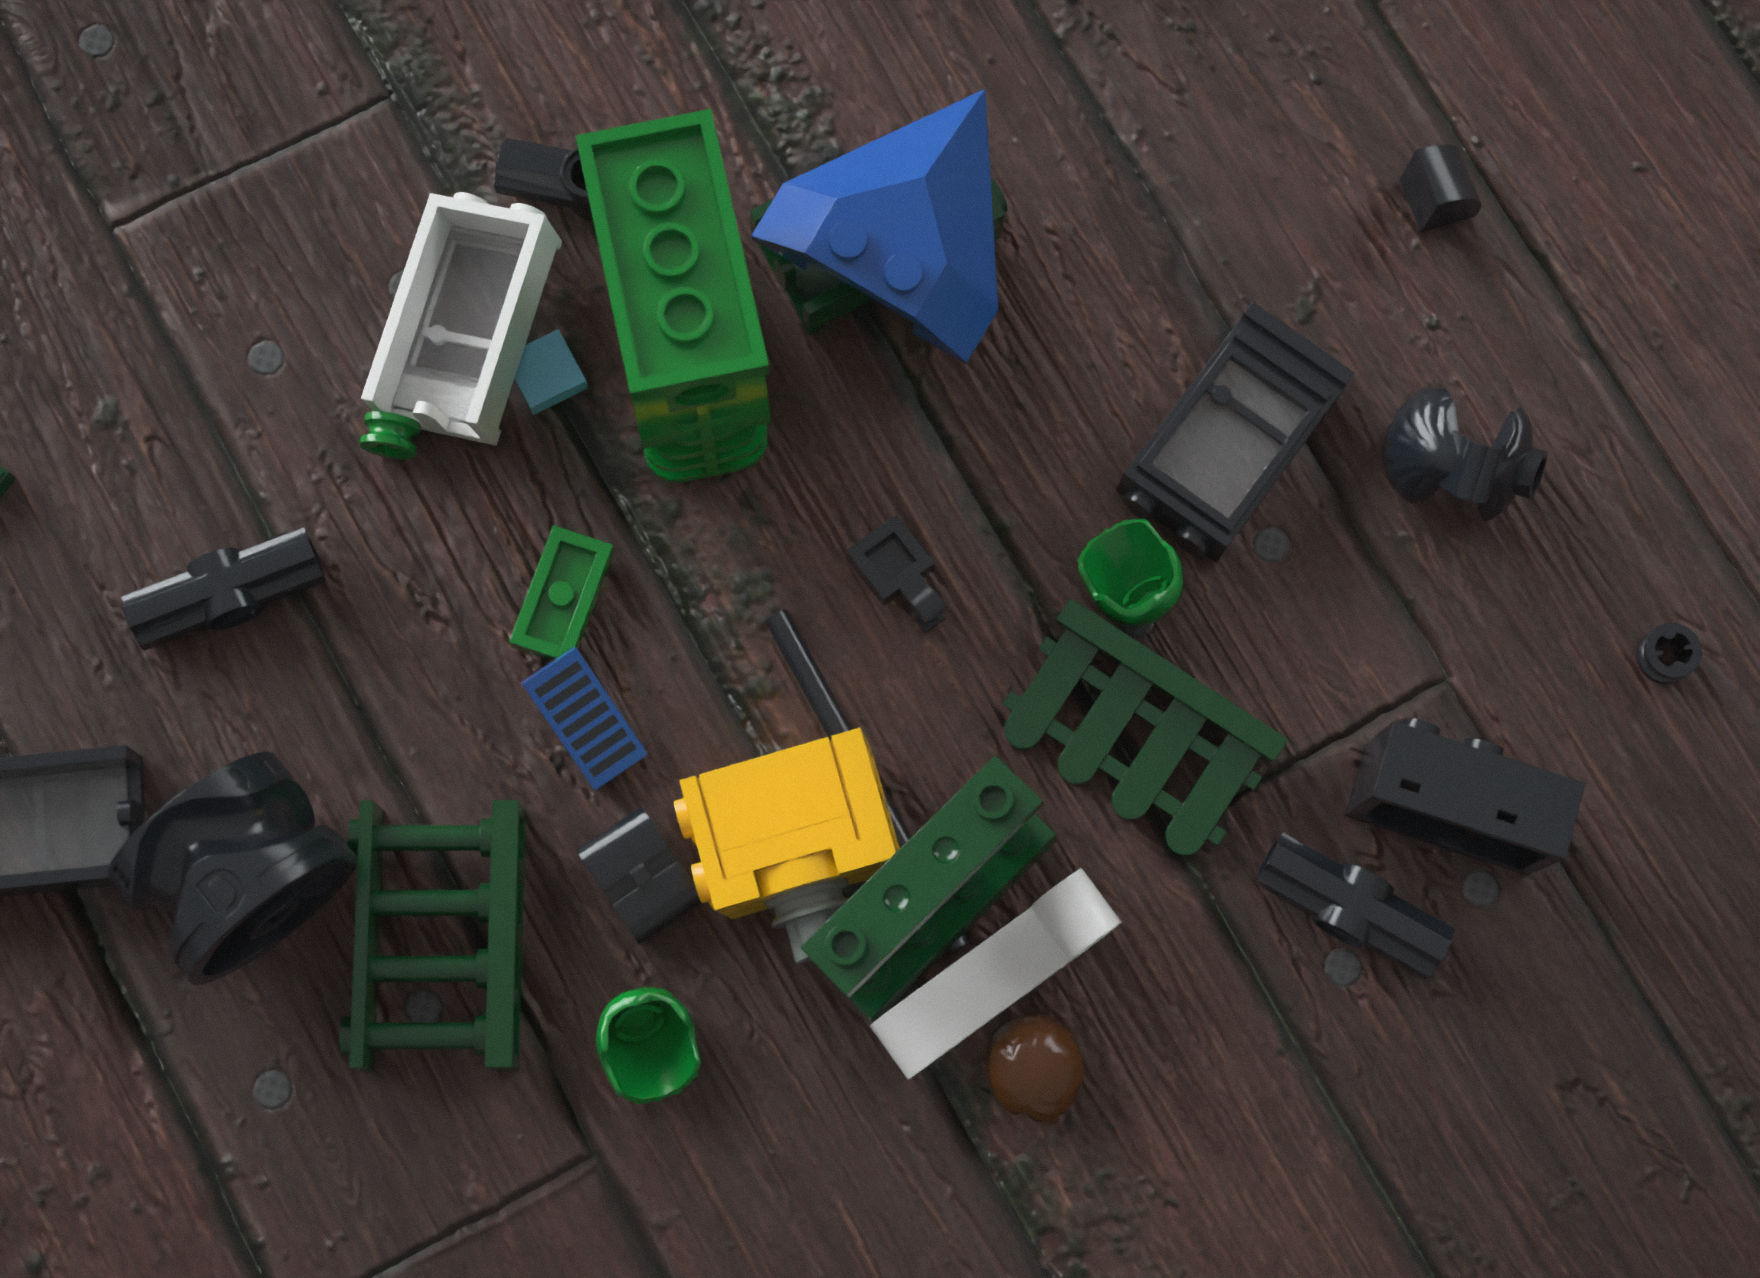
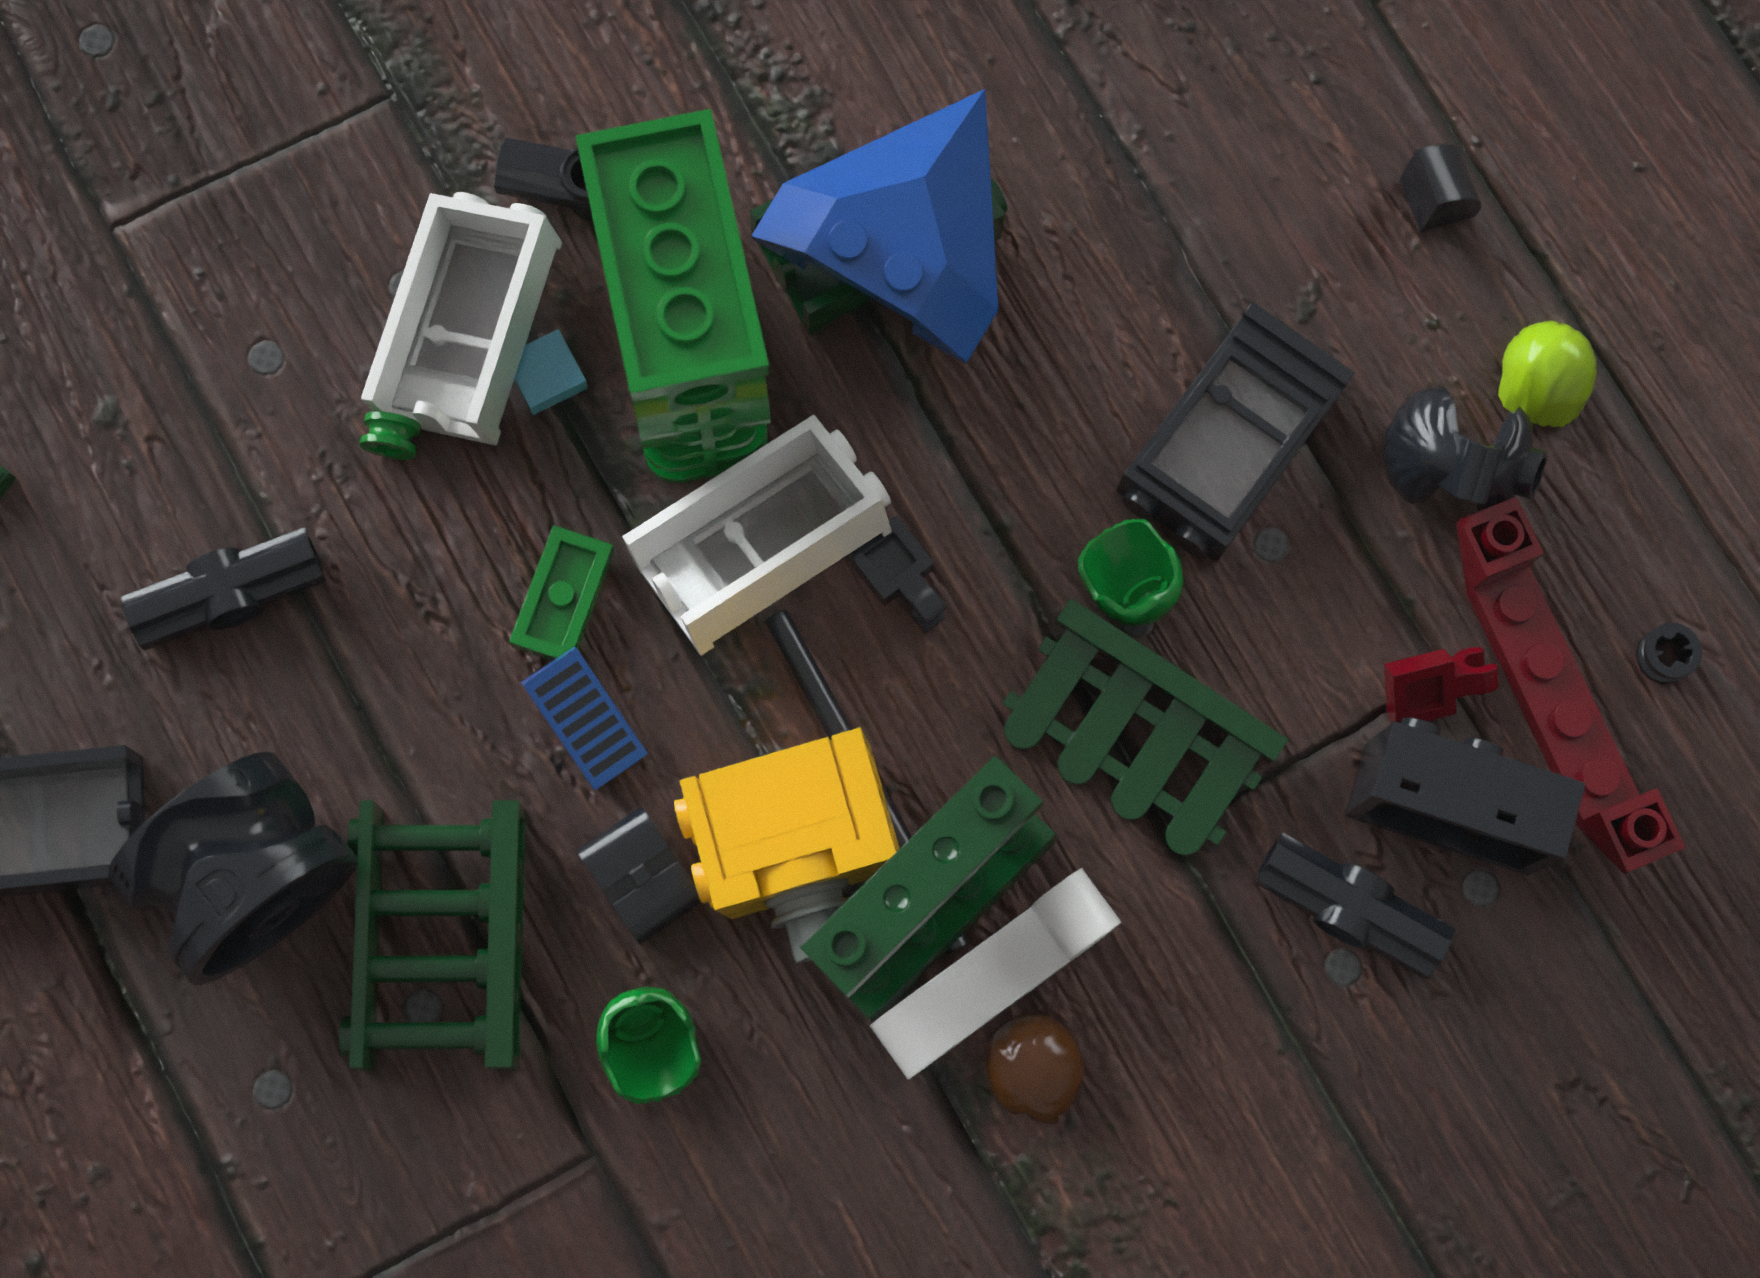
(759, 531): none -> white door
(1430, 682): none -> dark red plate
(1548, 373): none -> lime hair
(1551, 691): none -> dark red slope

